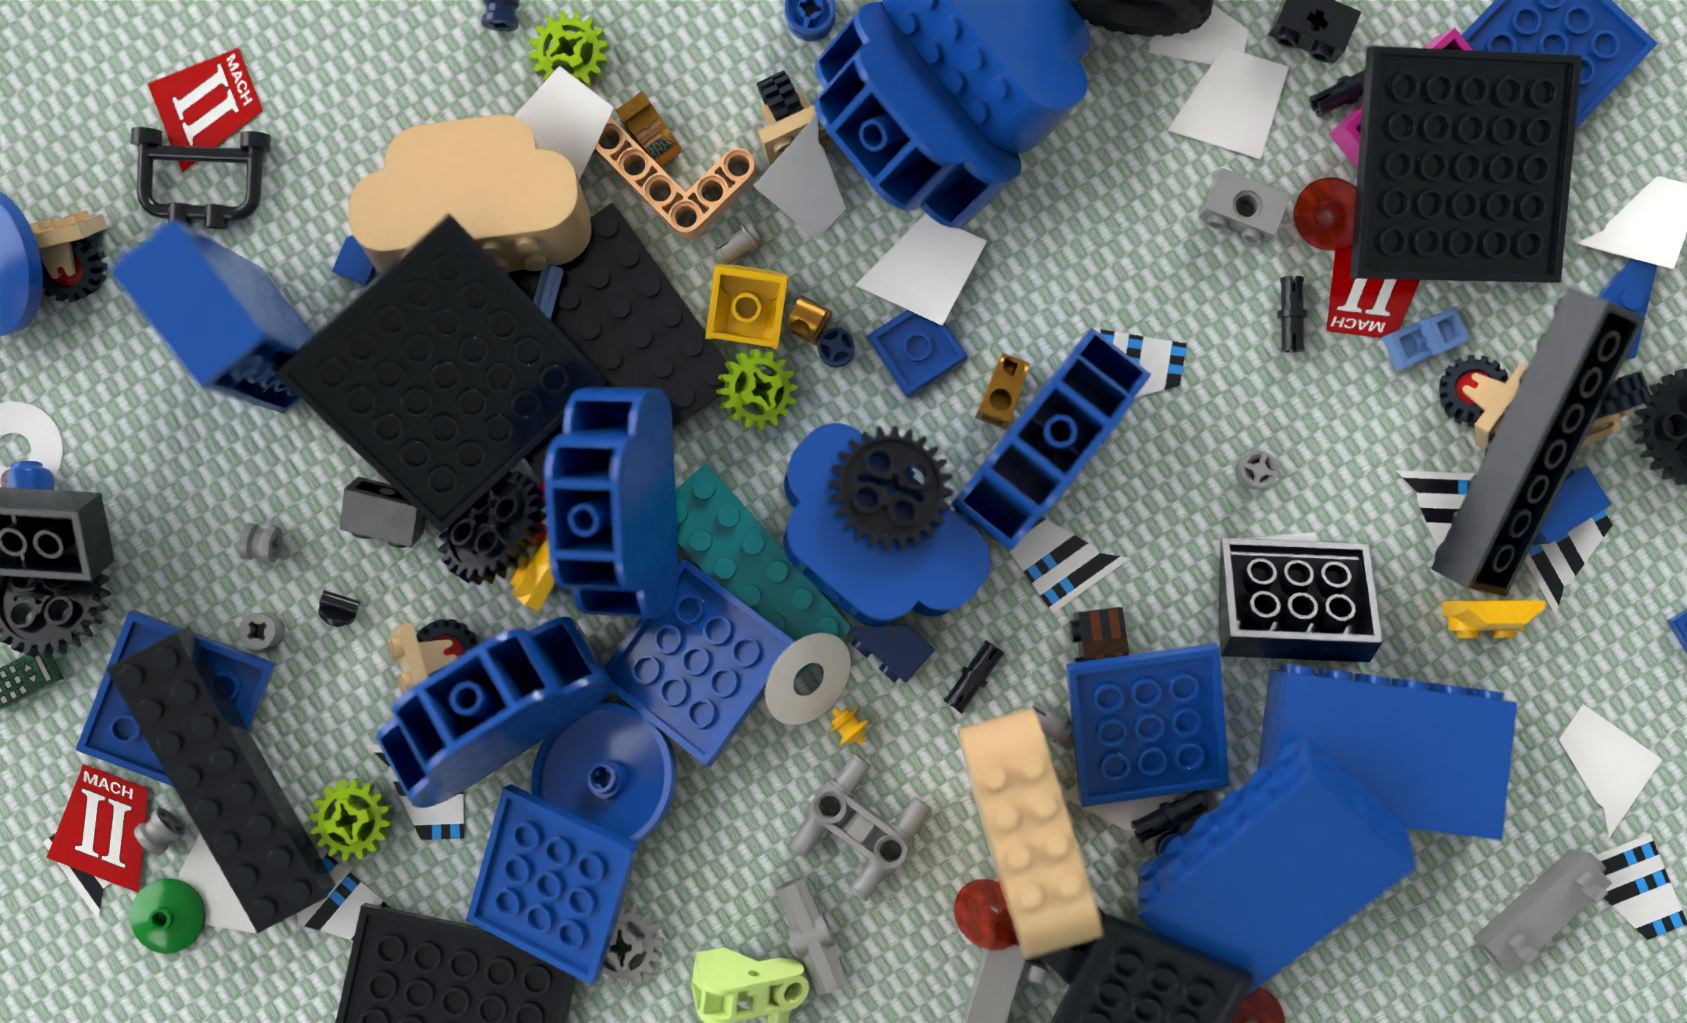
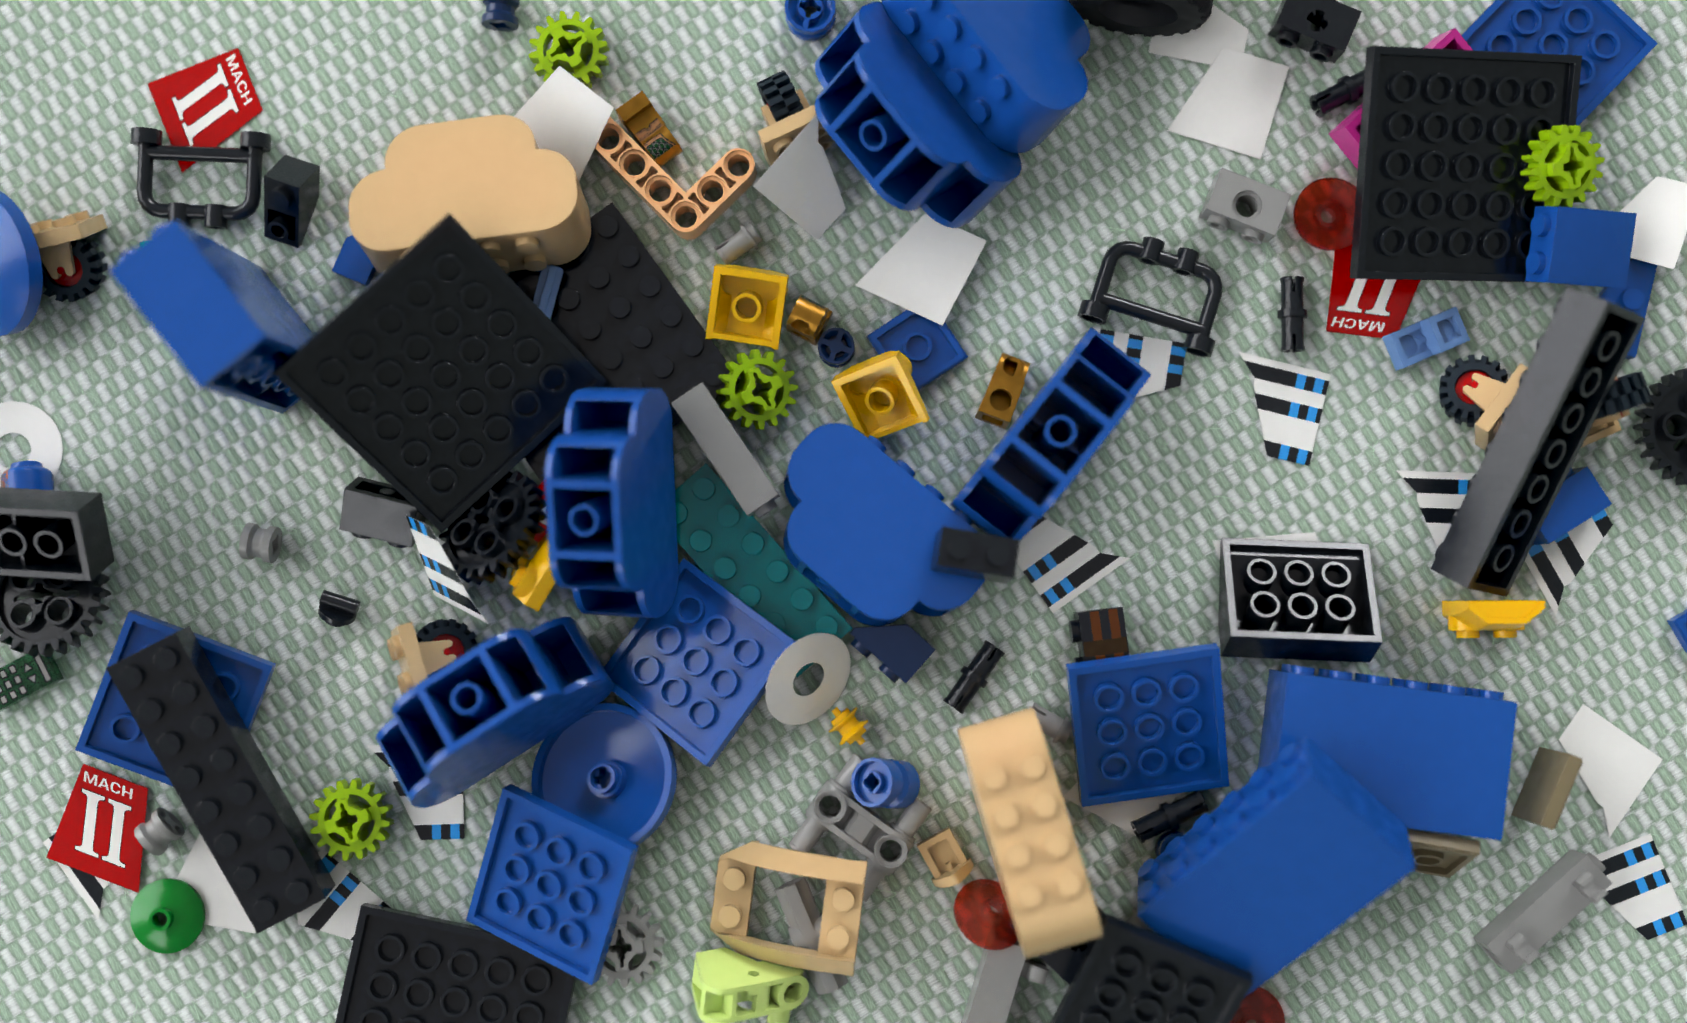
(269, 634): light grey wheel -> none
(290, 199): none -> black slope
(439, 569): none -> sticker
(726, 451): none -> light grey brick
(840, 912): none -> tan wedge
(881, 395): none -> yellow slope
(885, 783): none -> blue wheel
(900, 455): black gear -> none
(945, 859): none -> tan tile
(975, 555): none -> black brick
(1152, 253): none -> black bar
(1264, 471): light grey wheel -> none
(1288, 406): none -> sticker
(1441, 853): none -> dark tan tile
(1547, 787): none -> dark tan tile
(1562, 166): none -> lime gear
(1580, 246): none -> blue brick

